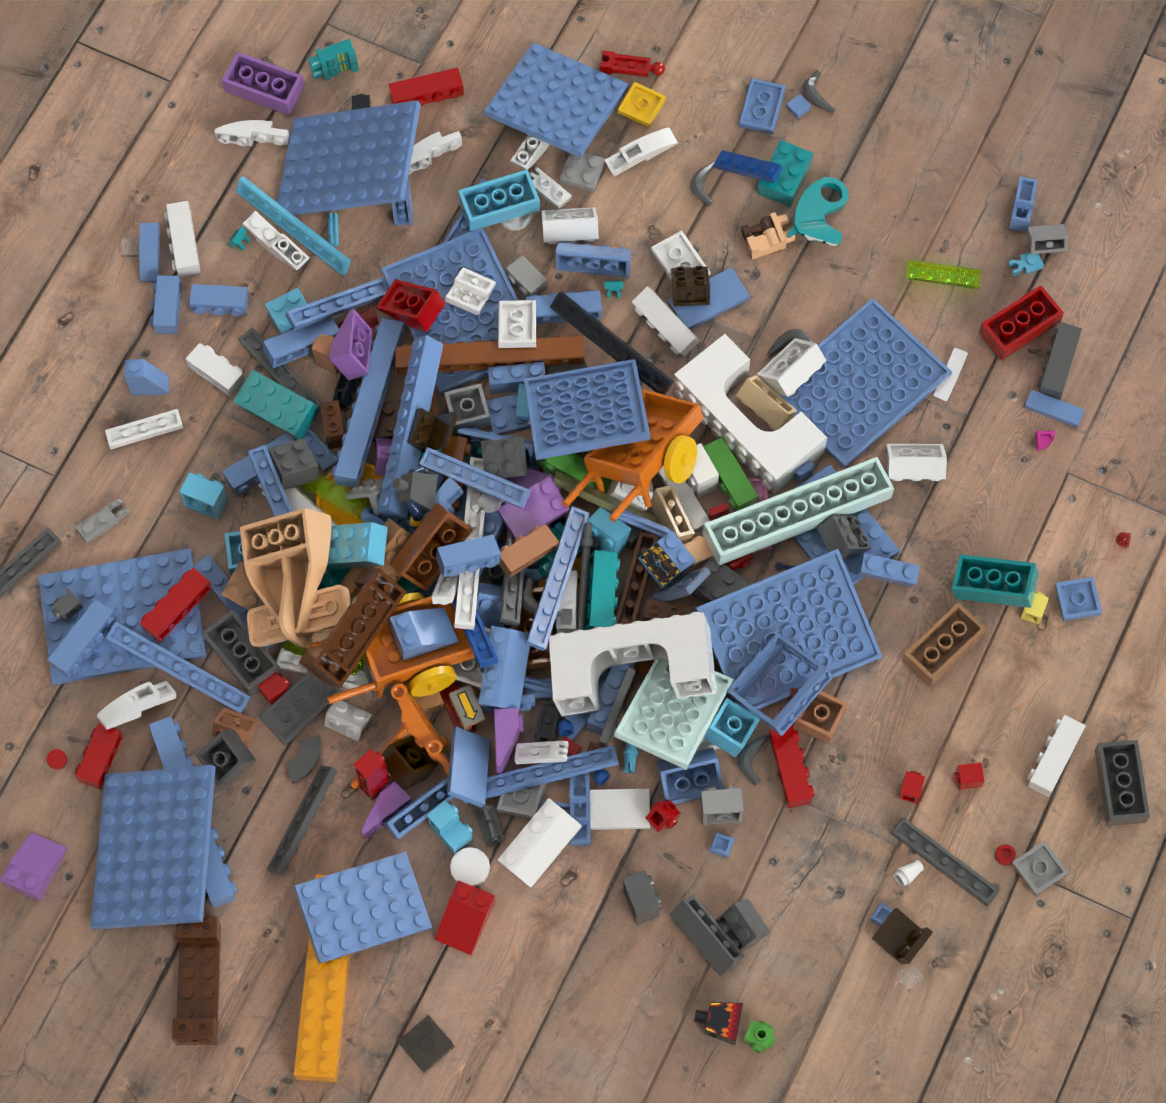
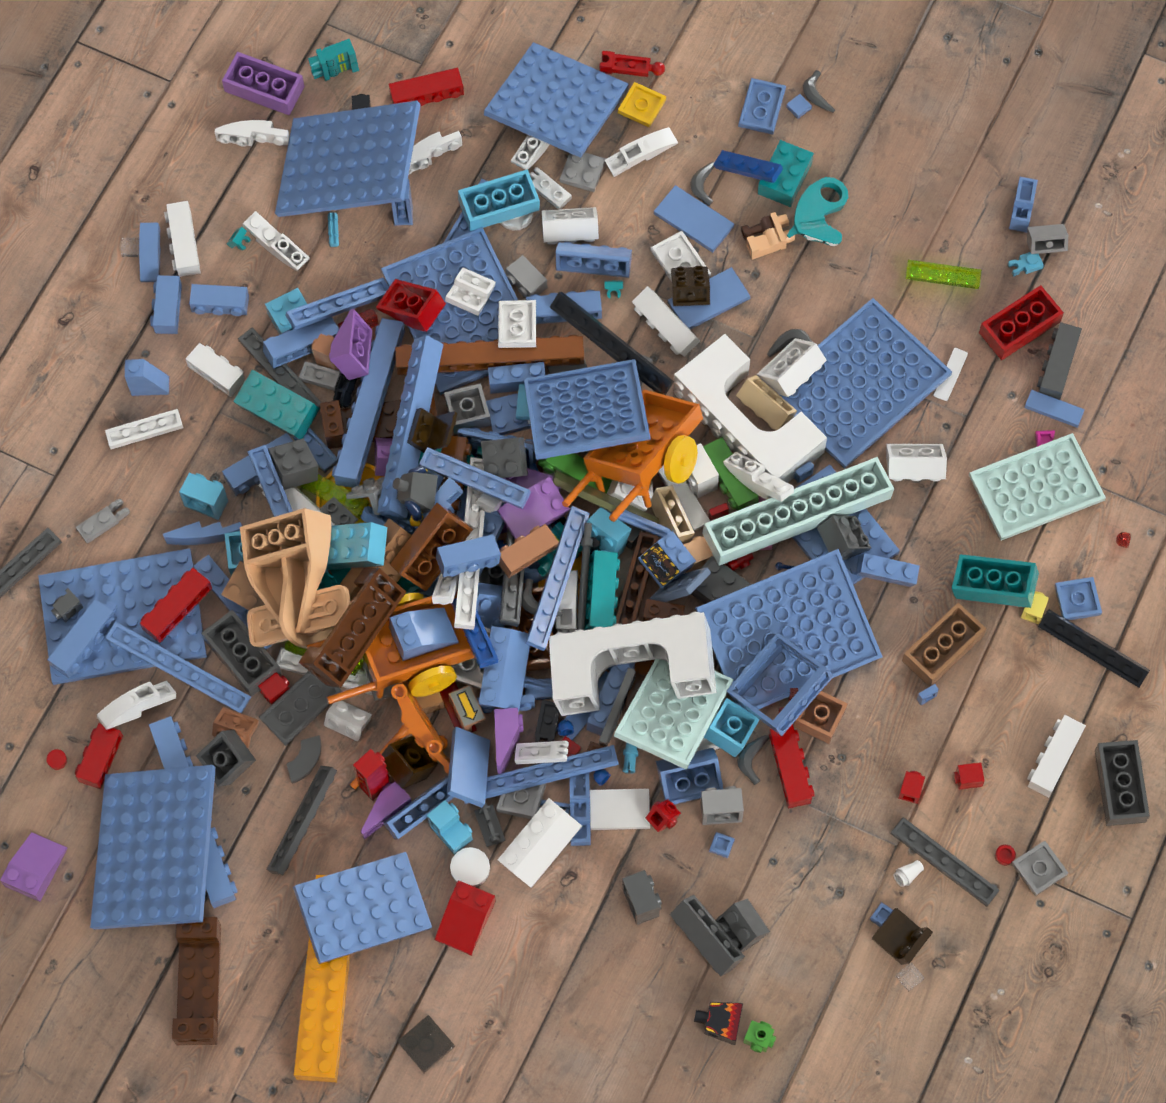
(197, 535): none -> medium blue slope
(293, 226): medium azure tile -> none
(319, 375): none -> light grey plate
(338, 512): none -> dark grey hinge
(694, 218): none -> medium blue tile
(756, 479): none -> white slope
(927, 694): none -> medium blue tile
(1037, 486): none -> light aqua plate
(1094, 648): none -> black plate

